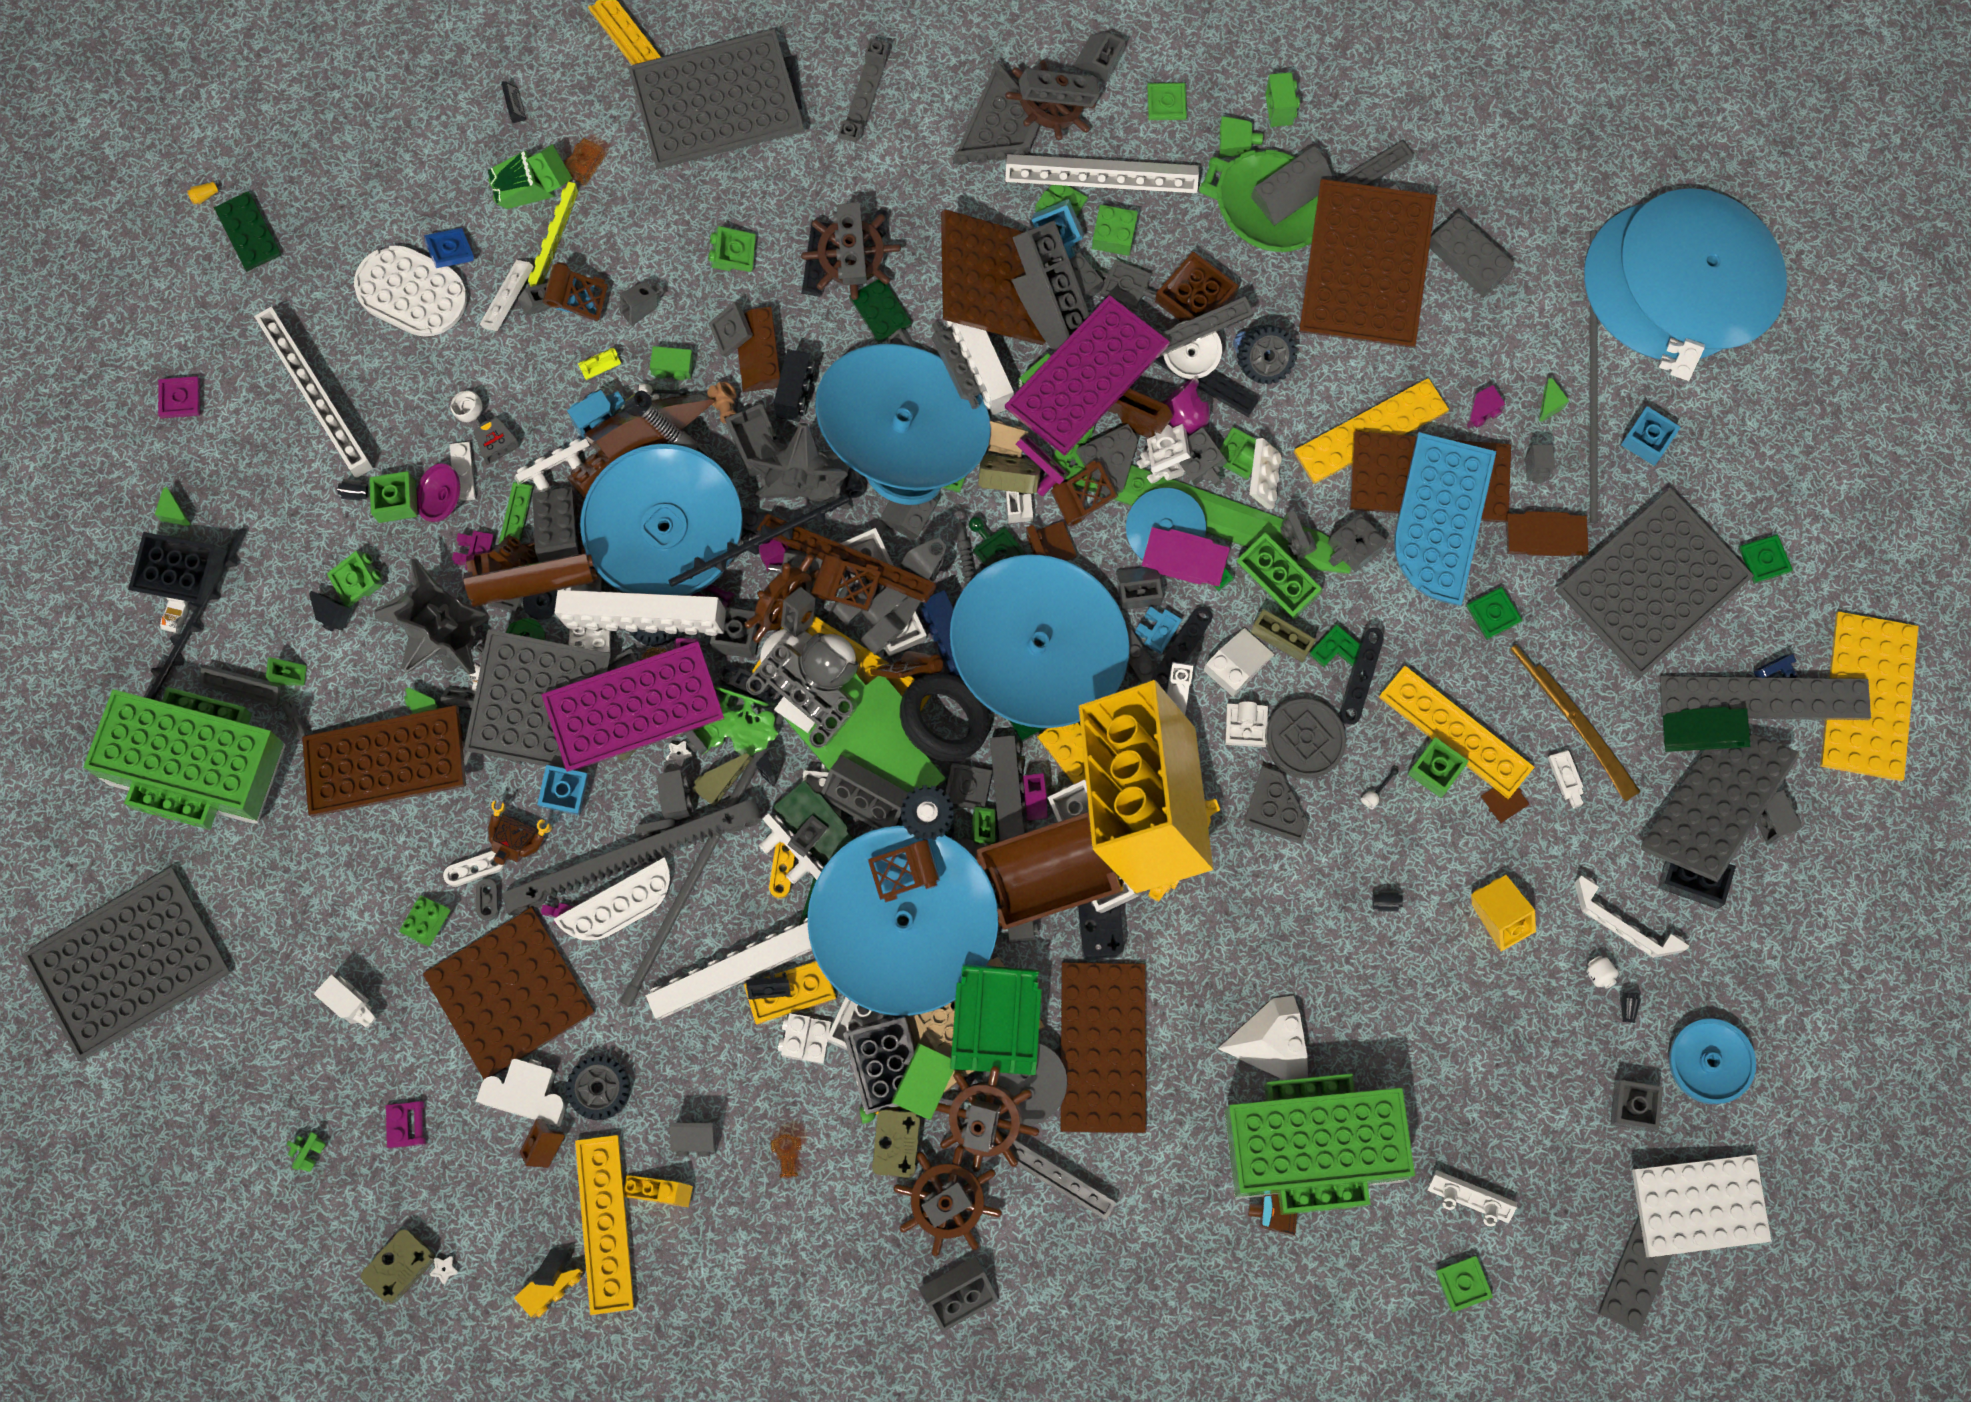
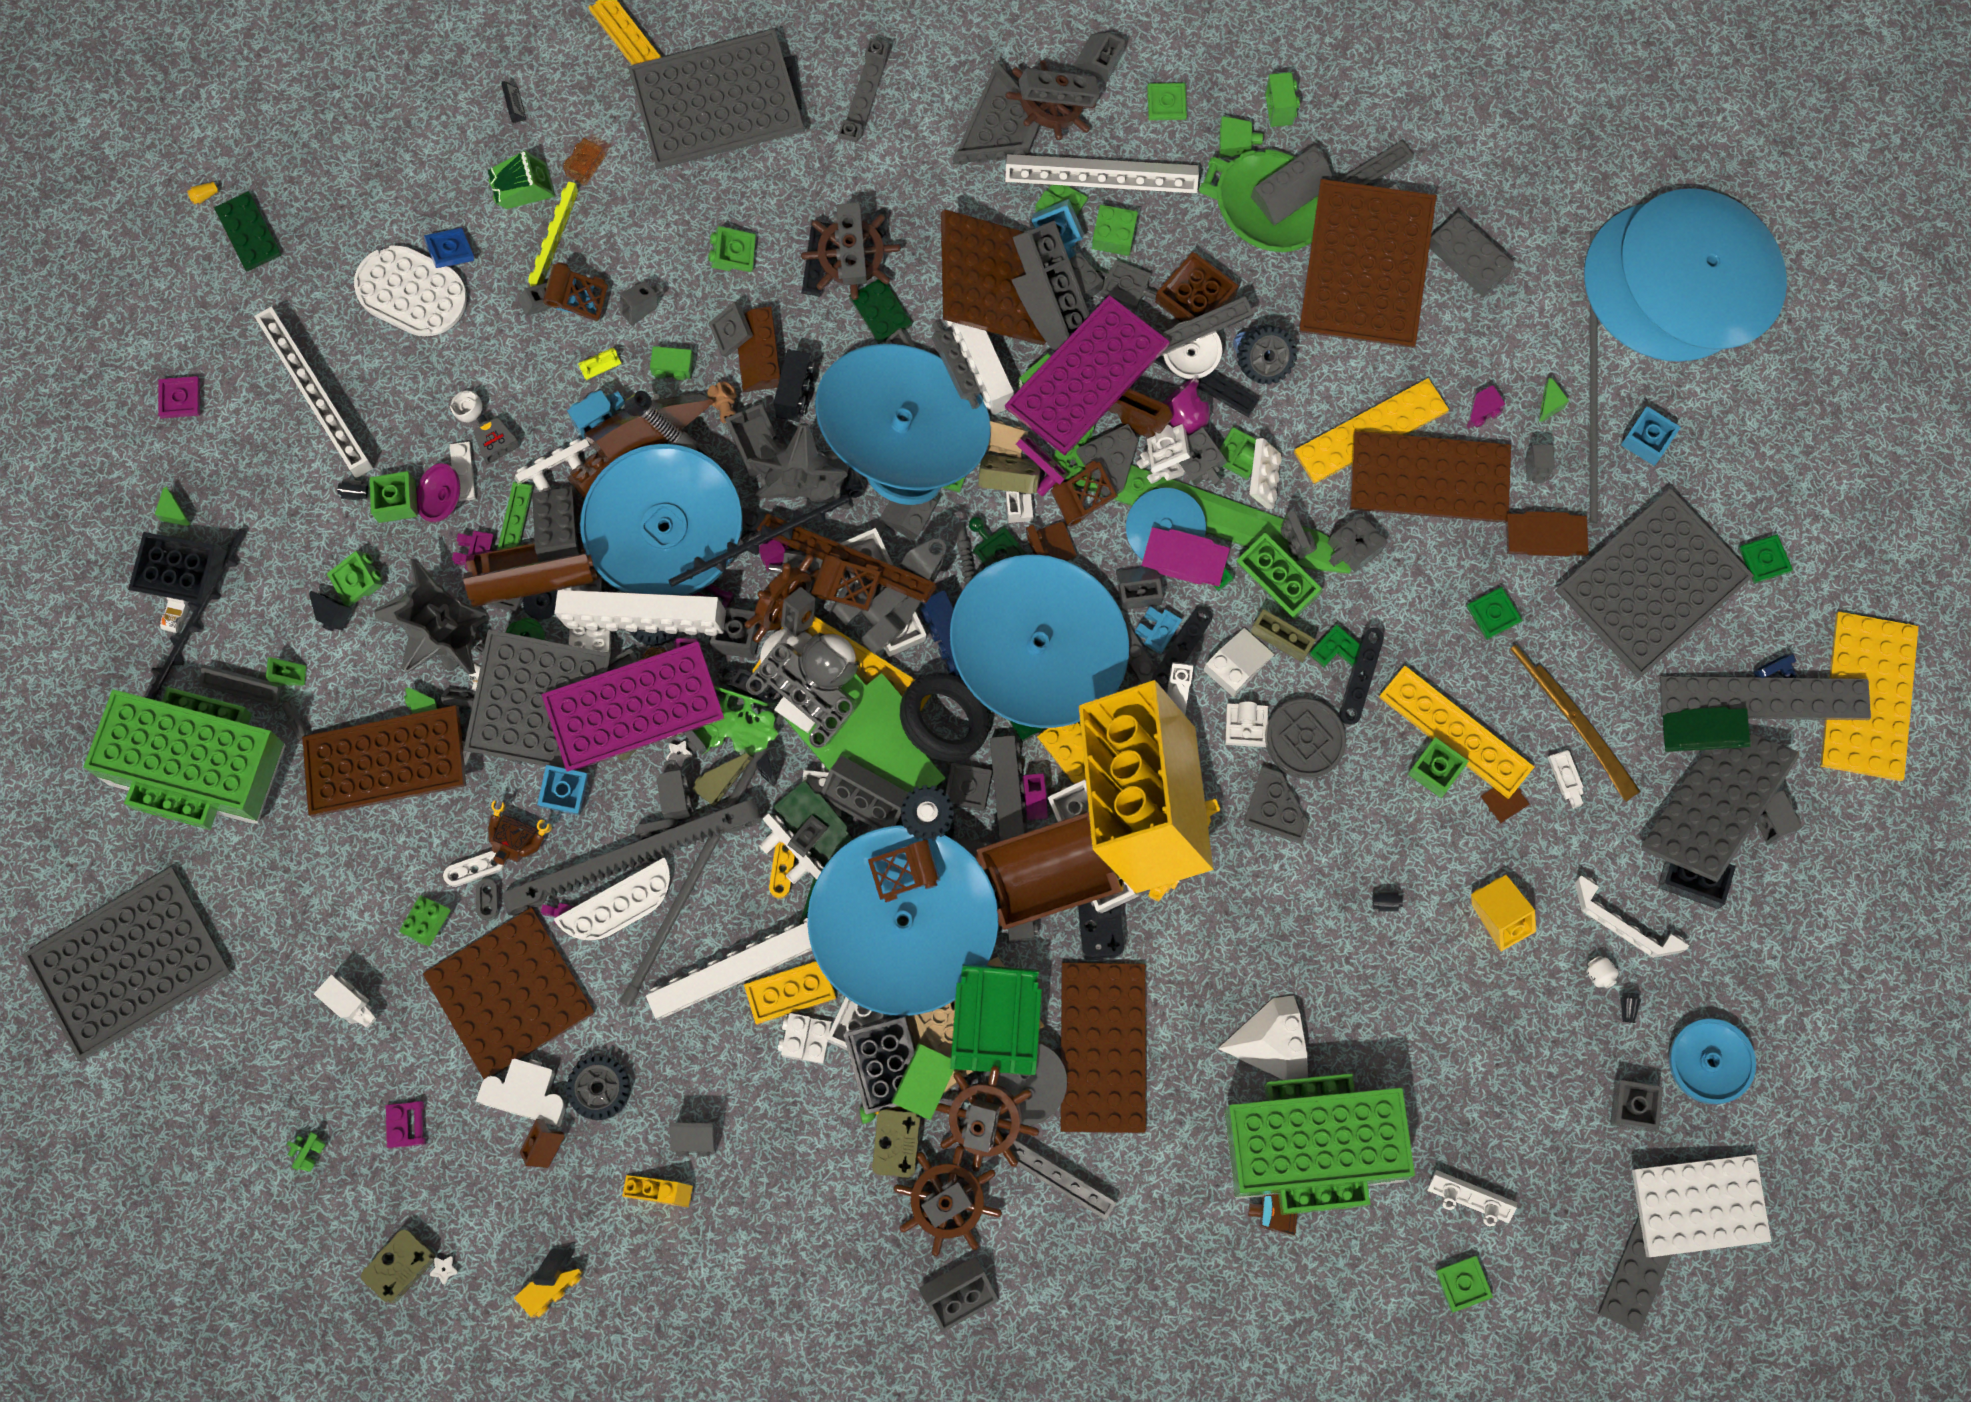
(506, 295): white plate -> none
(513, 553): reddish brown plate -> none
(549, 168): bright green brick -> none
(604, 1225): yellow plate -> none
(647, 388): hinge -> none
(768, 988): black plate -> none
(787, 1155): clear orange connector -> none
(910, 664): reddish brown piece -> none
(983, 825): bright green slope -> none
(1371, 798): white hinge -> none
(1442, 515): dark azure plate -> none
(1686, 360): white plate -> none

